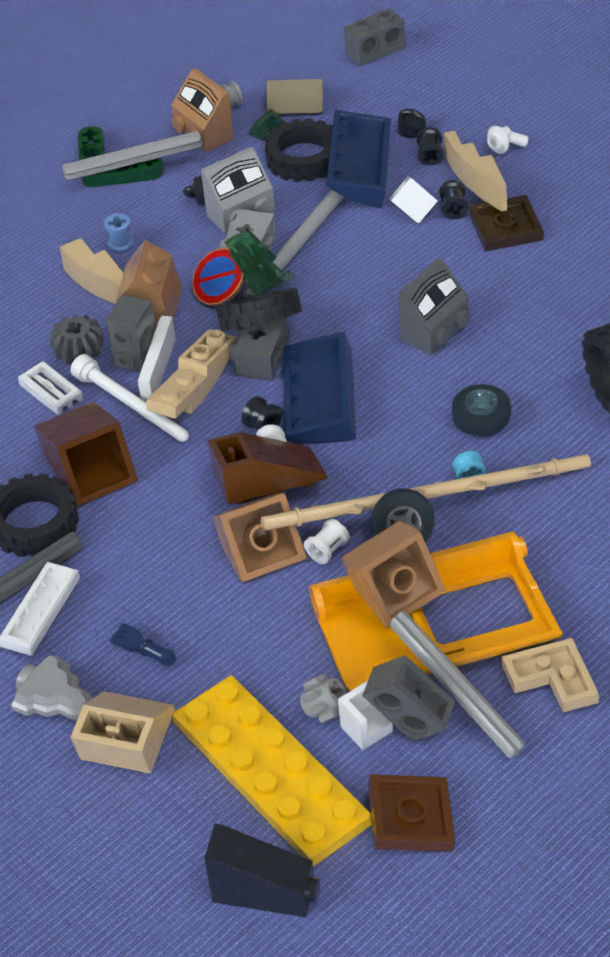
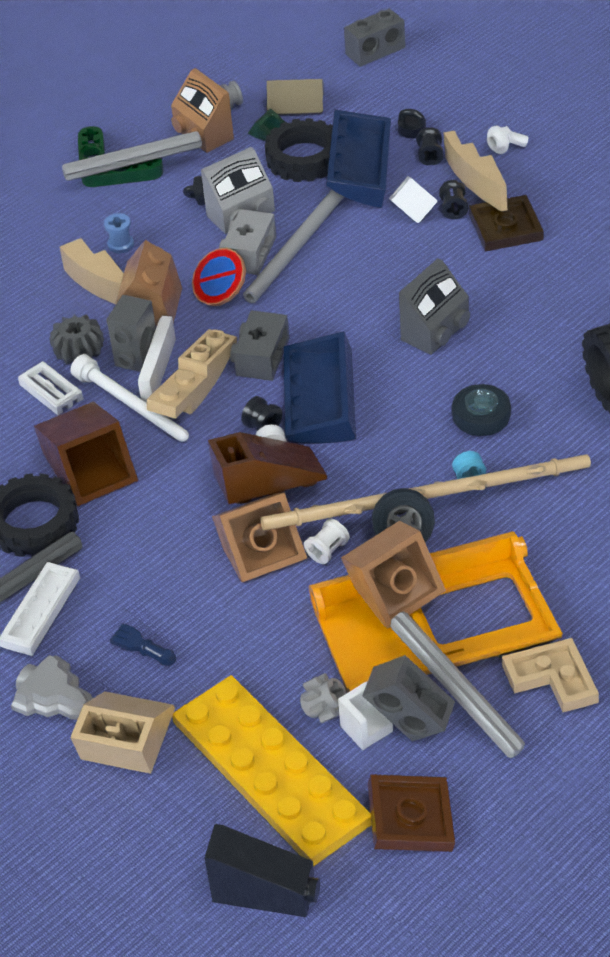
(257, 263): clear green wing -> none
(258, 309): black tyre -> none

